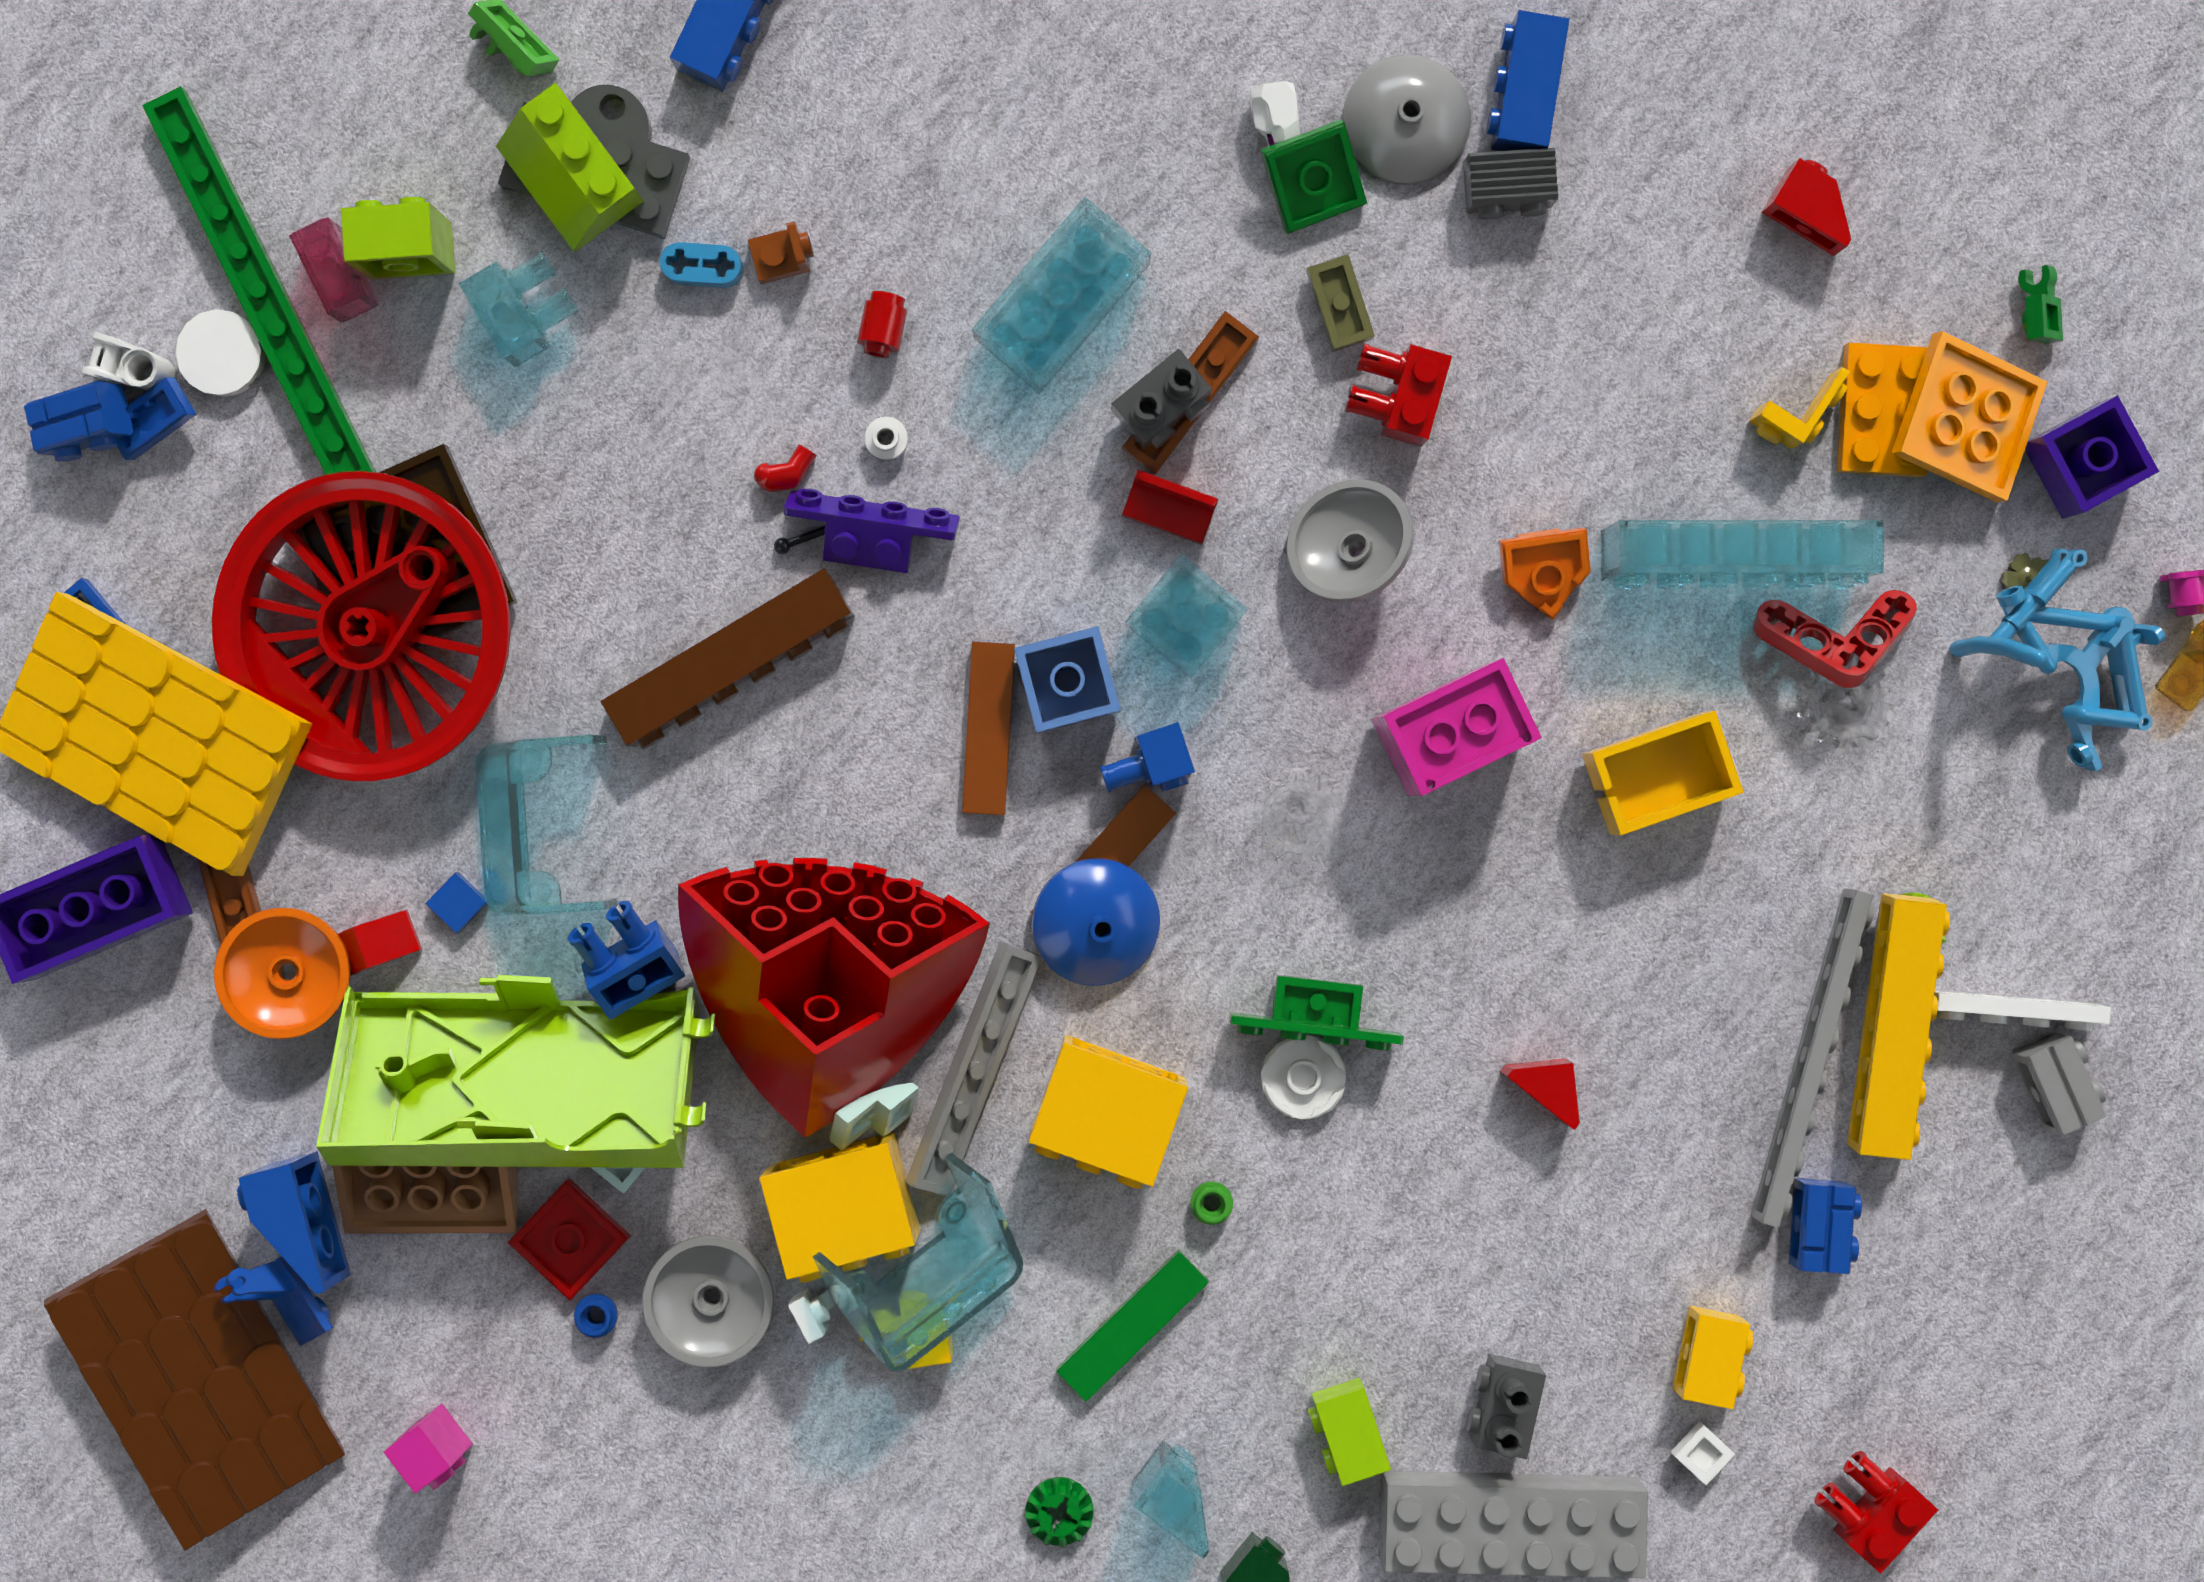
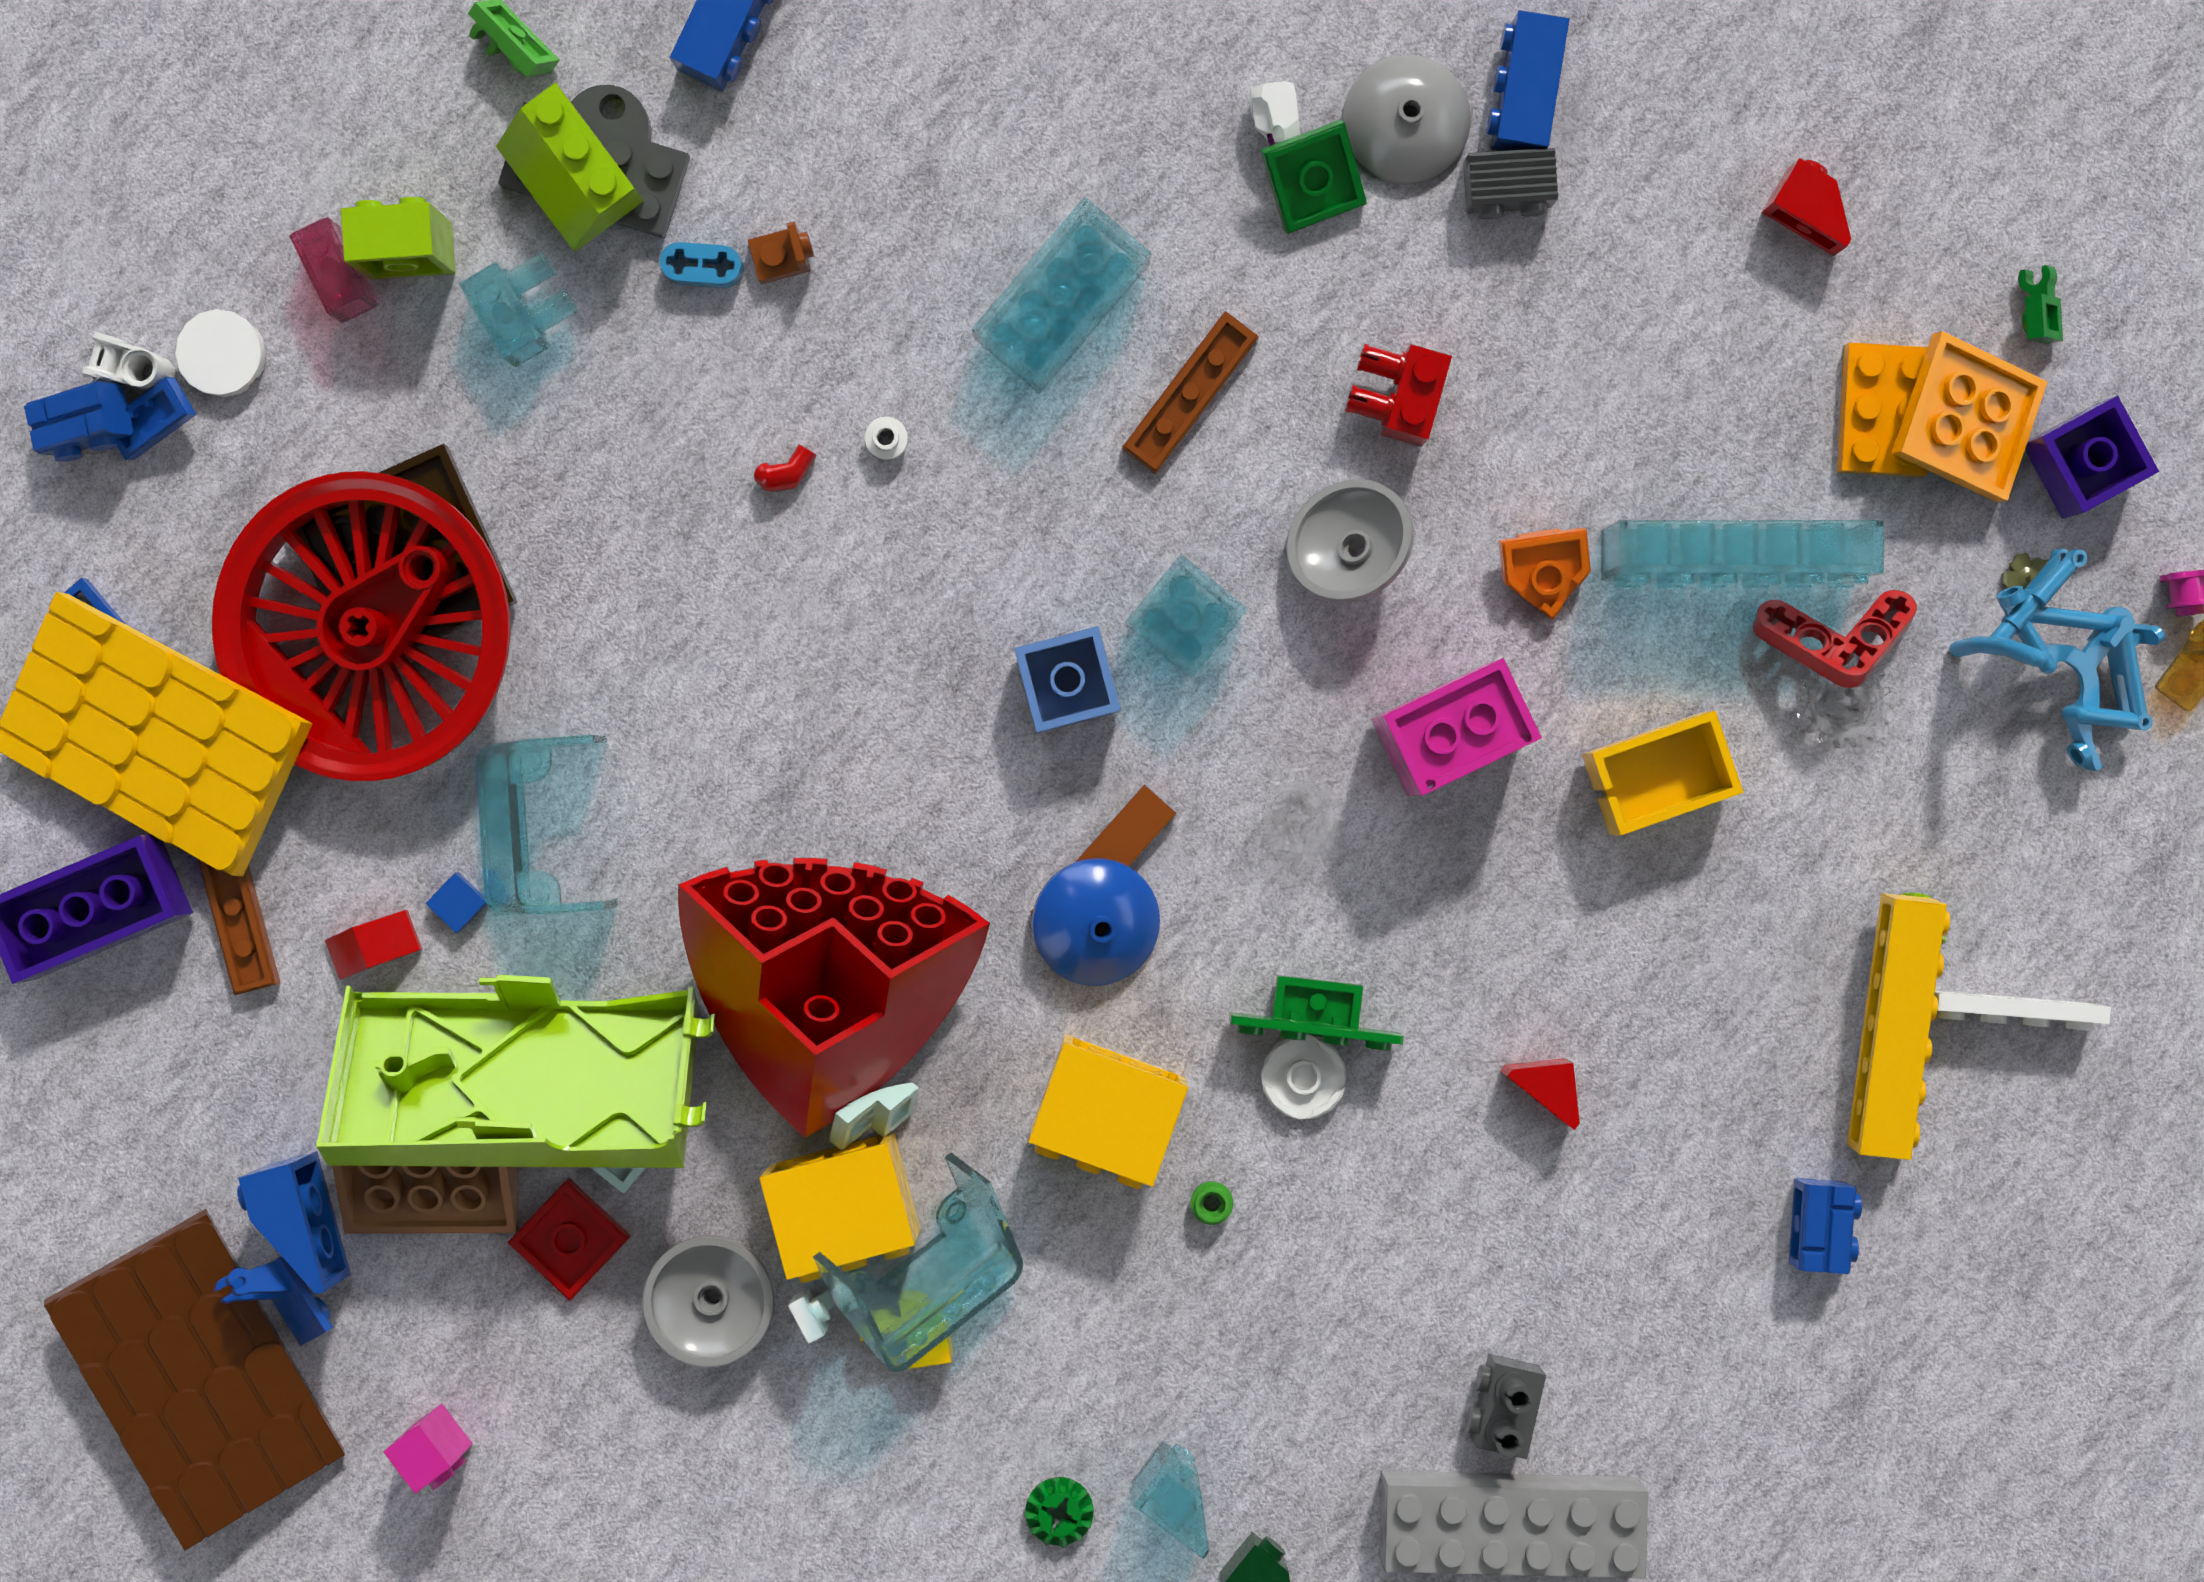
(252, 980): orange dish -> none
(256, 283): green plate -> none
(584, 1321): blue plate -> none
(630, 968): blue brick -> none
(728, 659): reddish brown brick -> none
(783, 545): black hinge -> none
(870, 531): dark purple bracket -> none
(882, 324): red brick -> none
(974, 1067): light grey plate -> none
(988, 728): dark orange tile -> none
(1132, 1325): green tile -> none
(1159, 760): blue brick -> none
(1162, 400): dark grey brick -> none
(1169, 507): red panel -> none
(1340, 303): olive plate -> none
(1350, 1431): lime brick -> none
(1702, 1453): white plate -> none
(1712, 1357): yellow brick -> none
(1780, 426): yellow bracket -> none
(1808, 1070): light grey plate -> none
(1882, 1518): red brick -> none
(2060, 1083): light grey brick -> none

